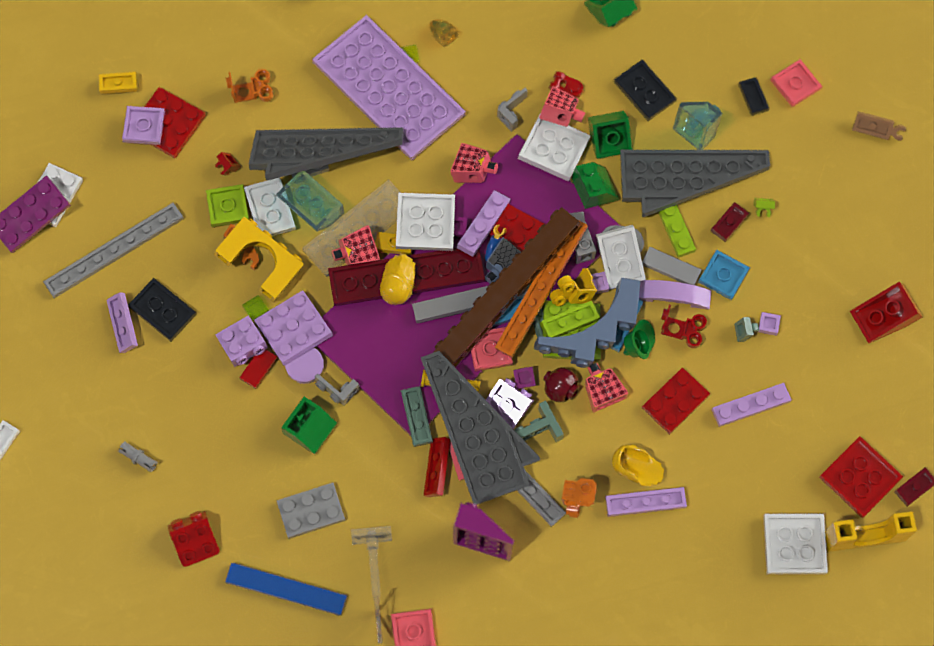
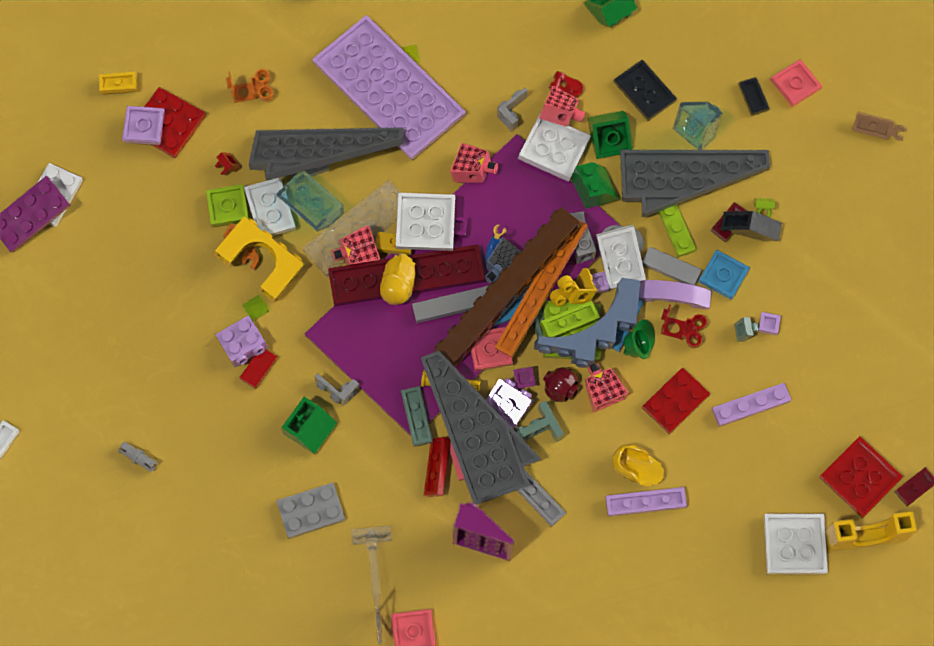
(113, 250): light grey tile -> none
(122, 322): lavender plate -> none
(162, 309): black tile -> none
(193, 538): red bracket -> none
(286, 589): blue tile -> none
(293, 327): lavender plate -> none
(306, 367): lavender tile -> none
(443, 31): clear yellow rock -> none
(483, 223): lavender plate -> none
(519, 226): red plate -> none
(578, 494): orange piece -> none
(751, 225): none -> slope
(886, 313): red slope -> none

